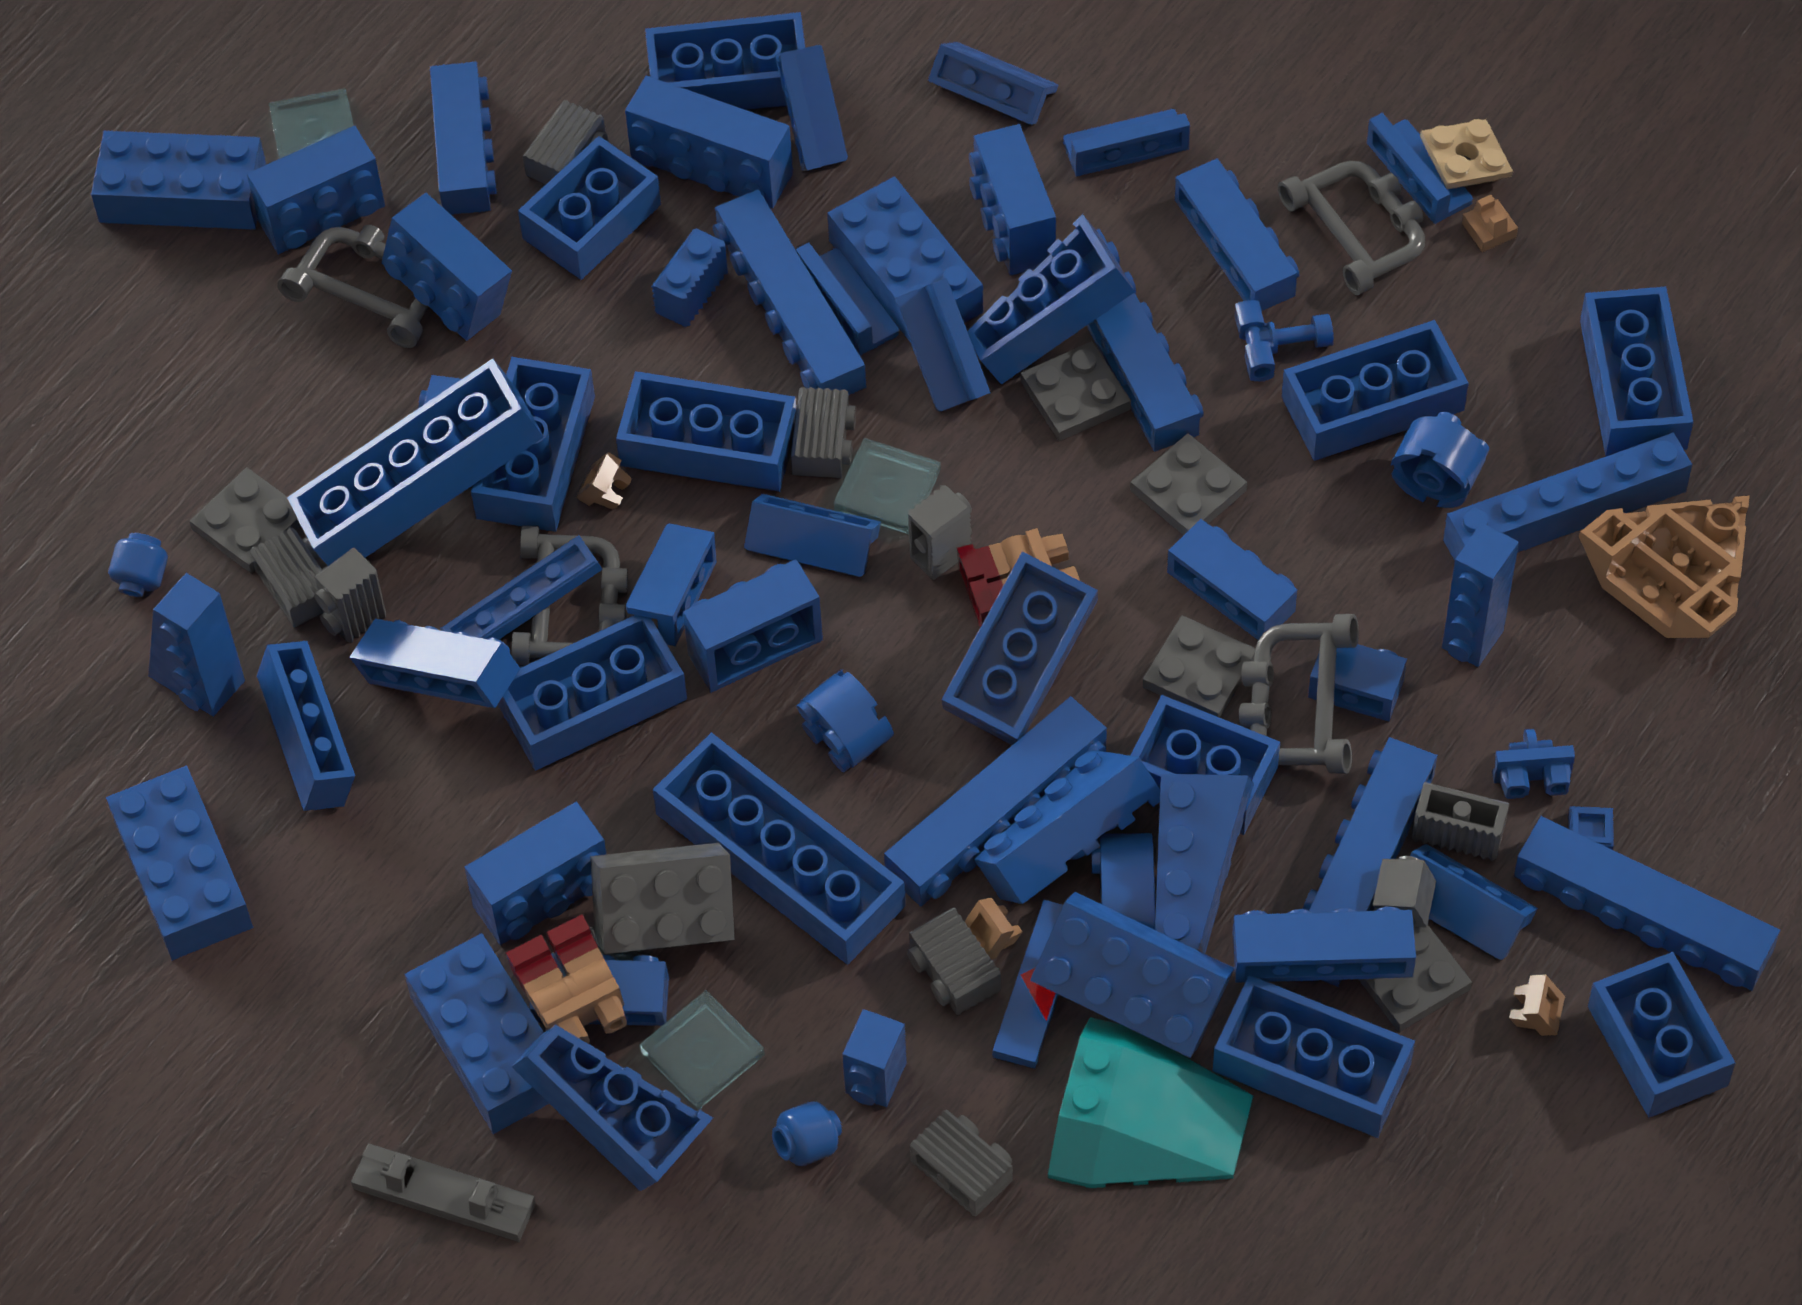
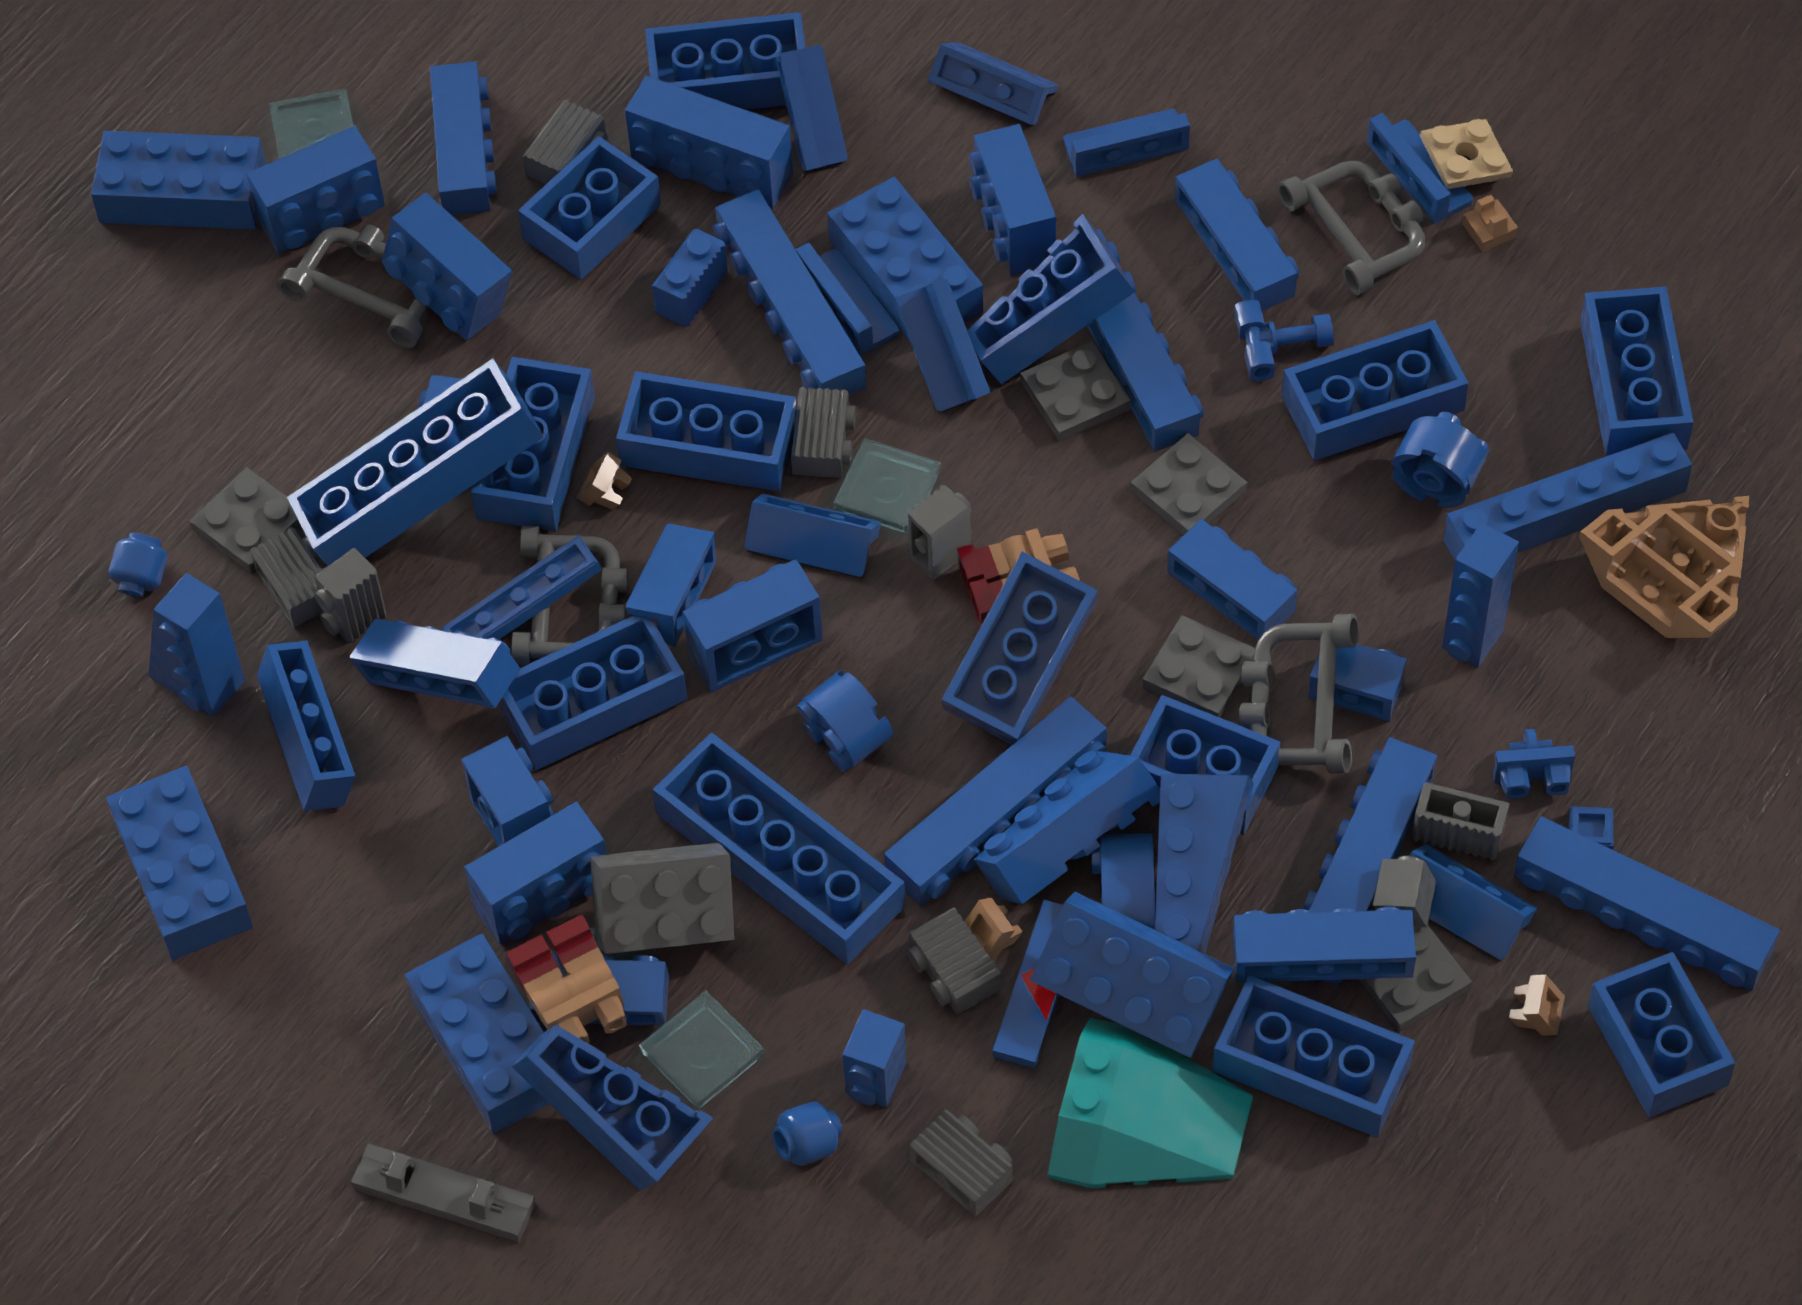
(505, 790): none -> blue brick

